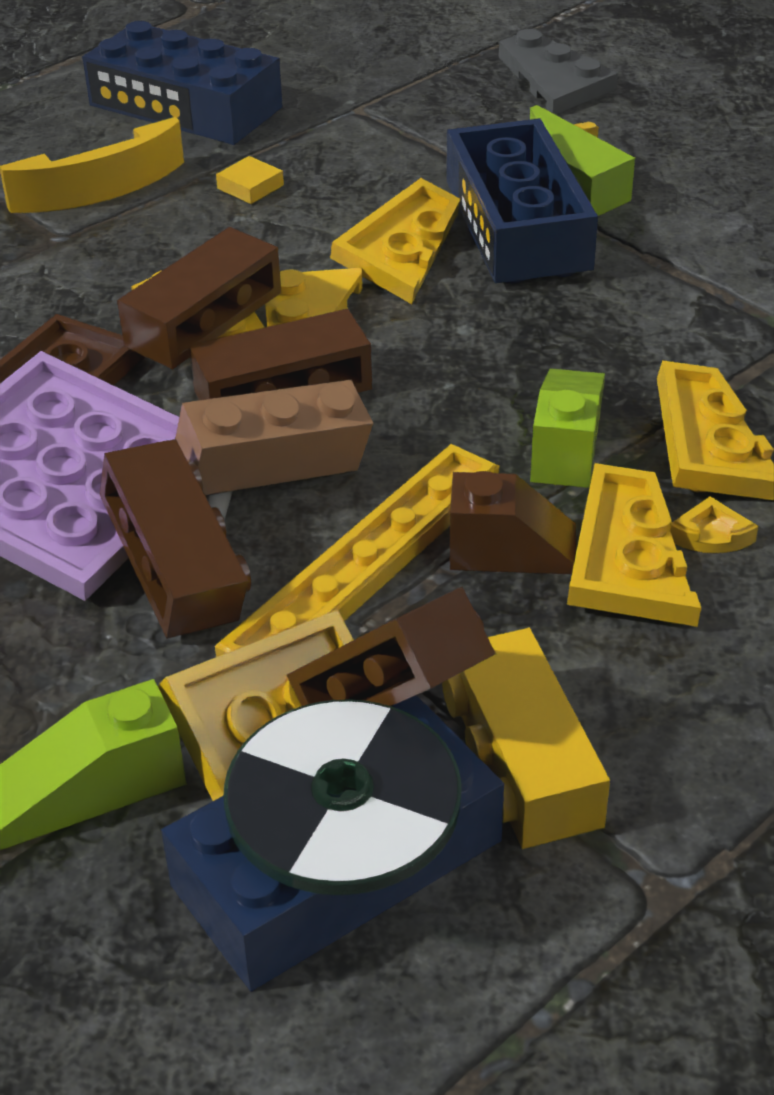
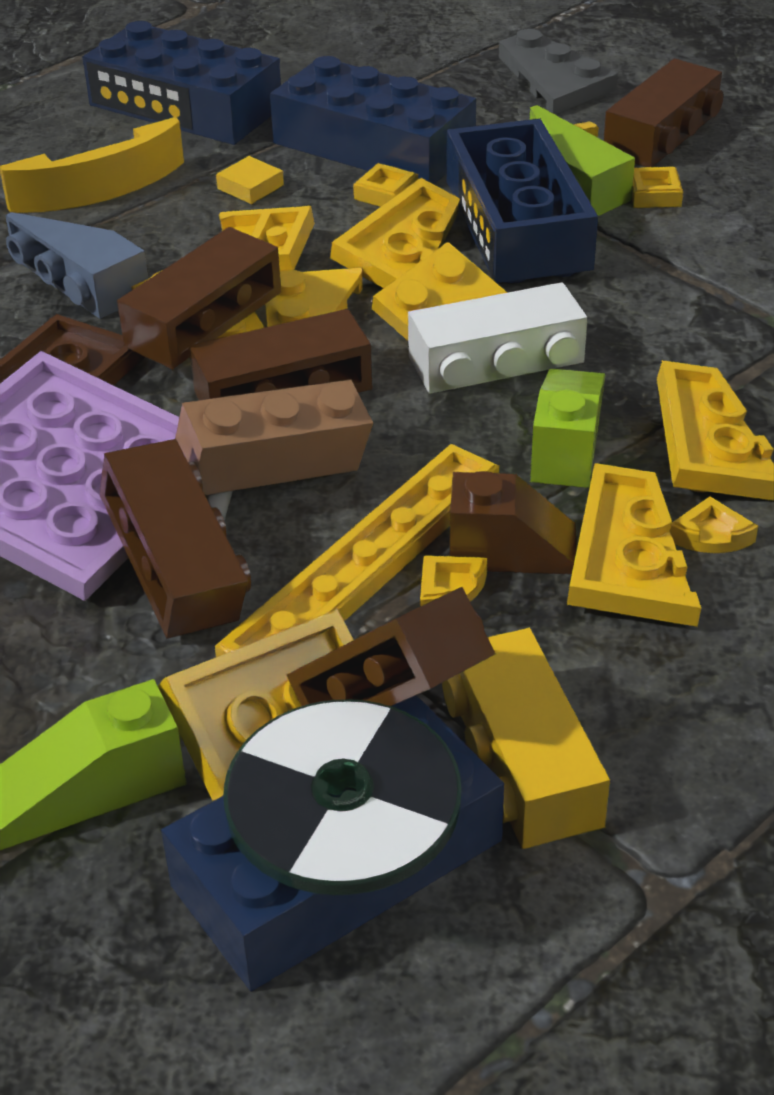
(77, 259): none -> sand blue slope
(281, 227): none -> yellow wing
(368, 117): none -> dark blue brick
(382, 184): none -> yellow tile
(435, 281): none -> yellow wing
(449, 573): none -> yellow tile
(496, 337): none -> white brick
(656, 187): none -> yellow tile
(664, 111): none -> reddish brown brick

